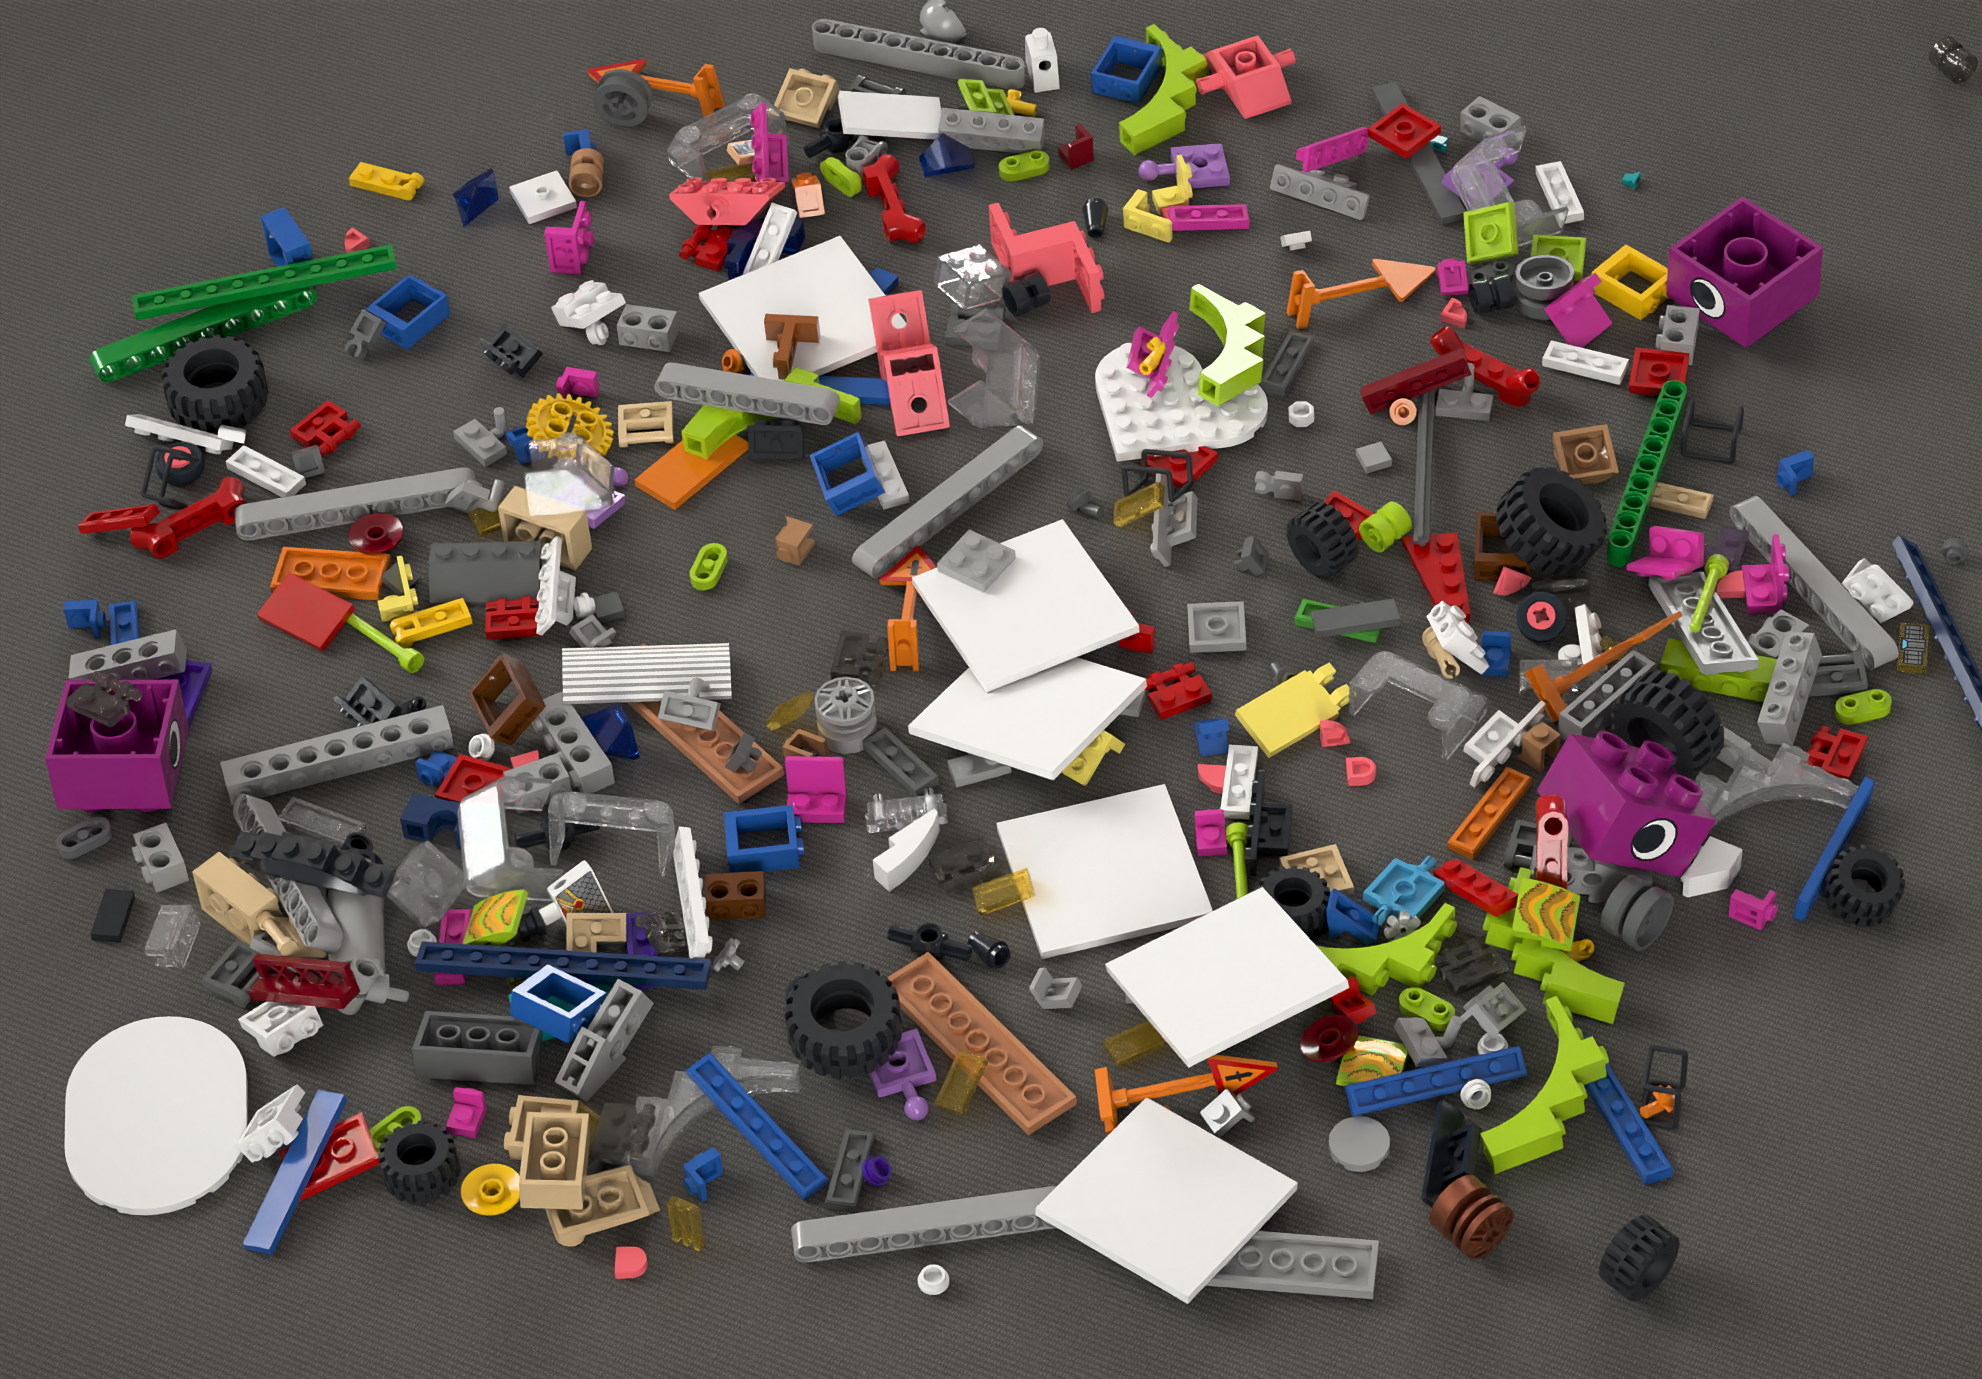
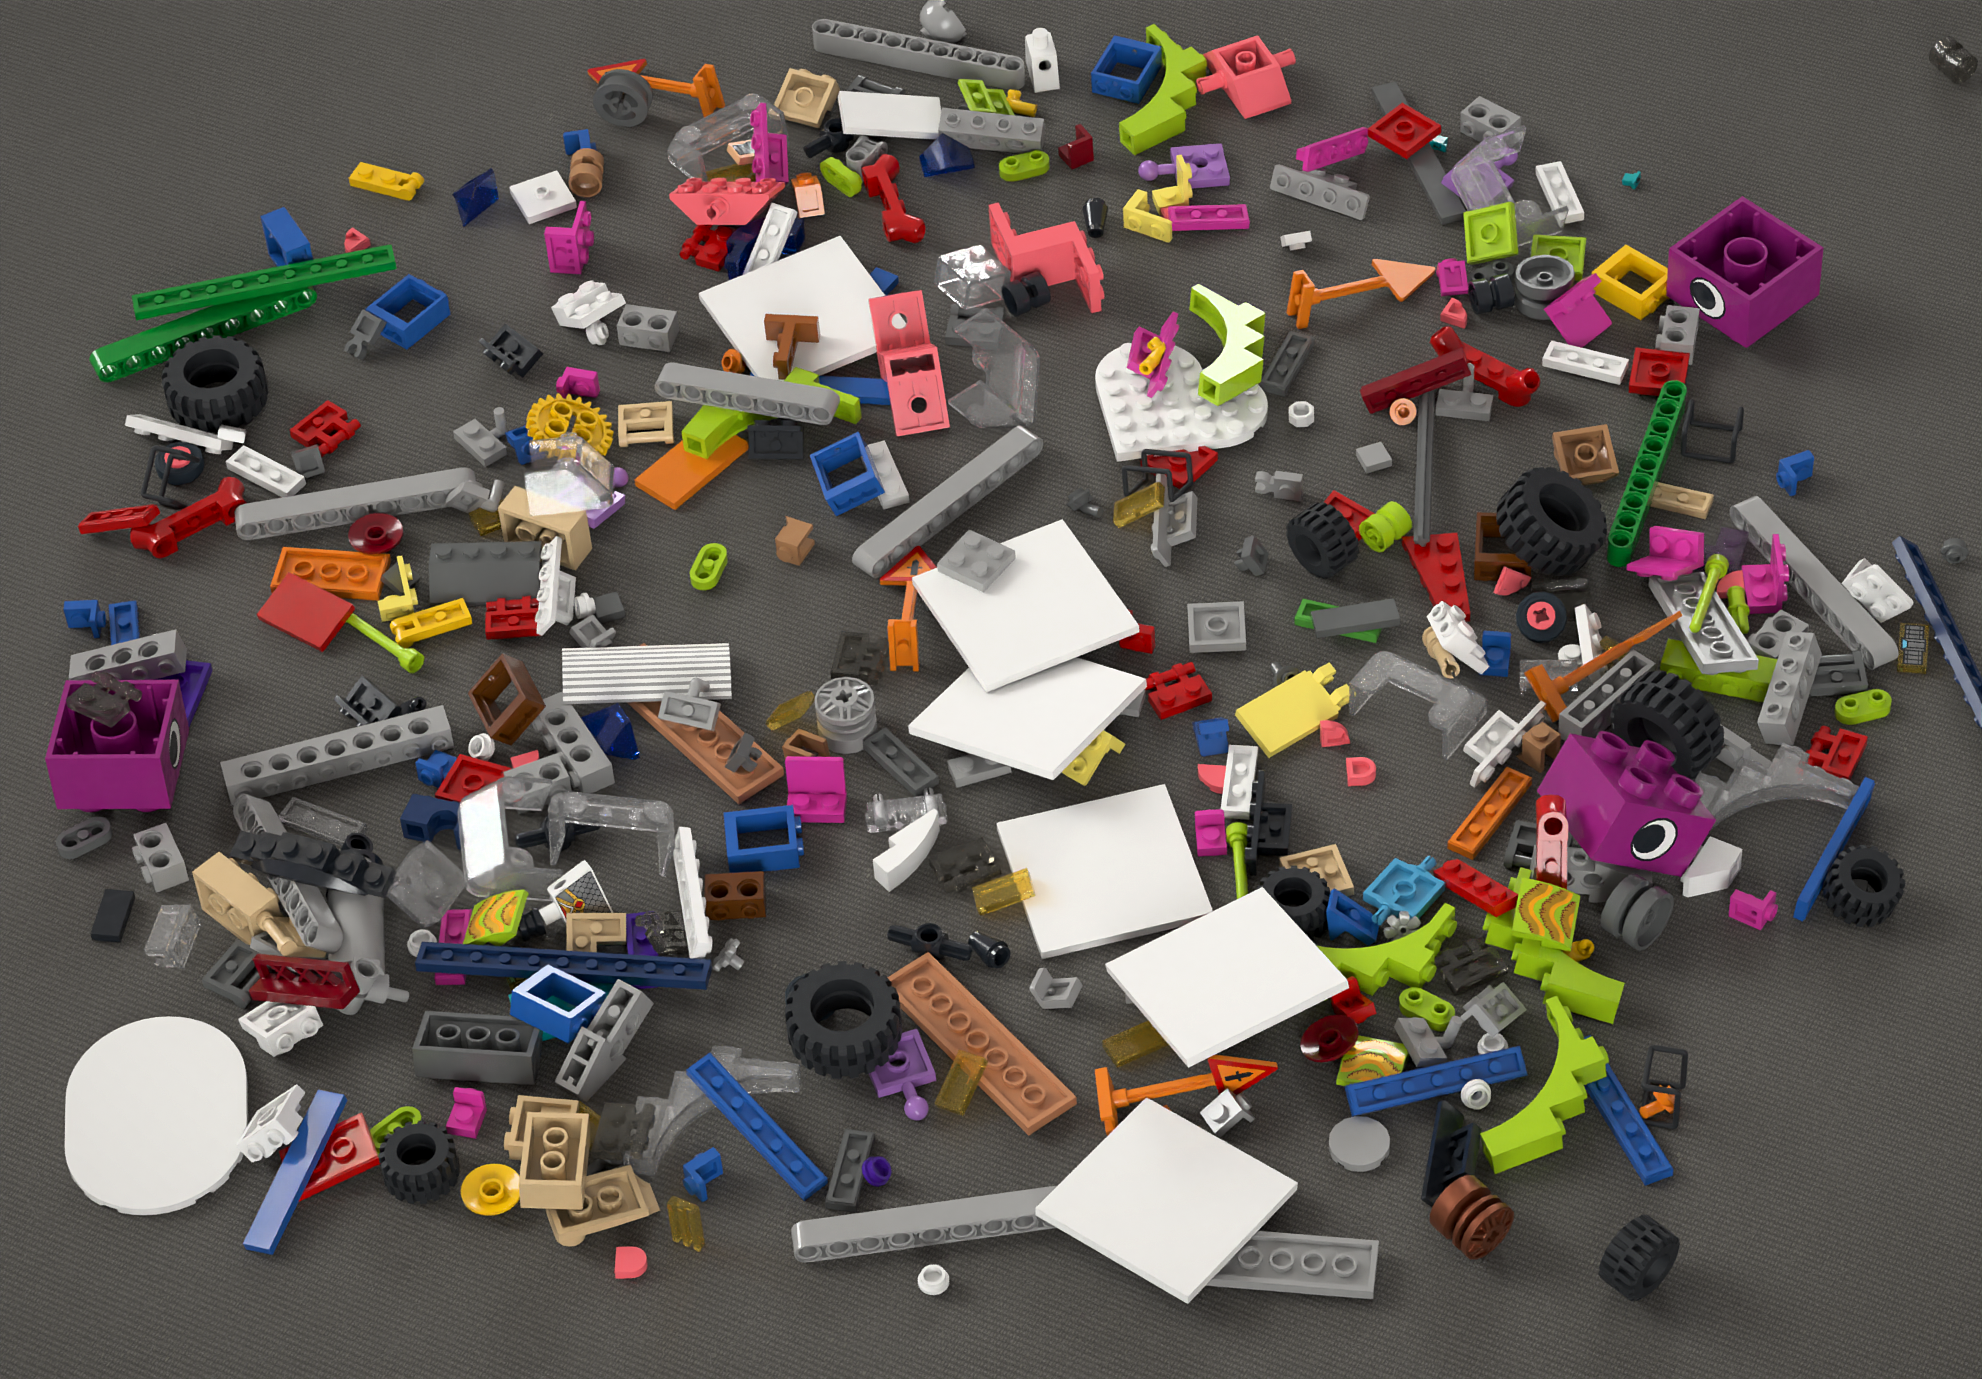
(1738, 608): none -> lime axle

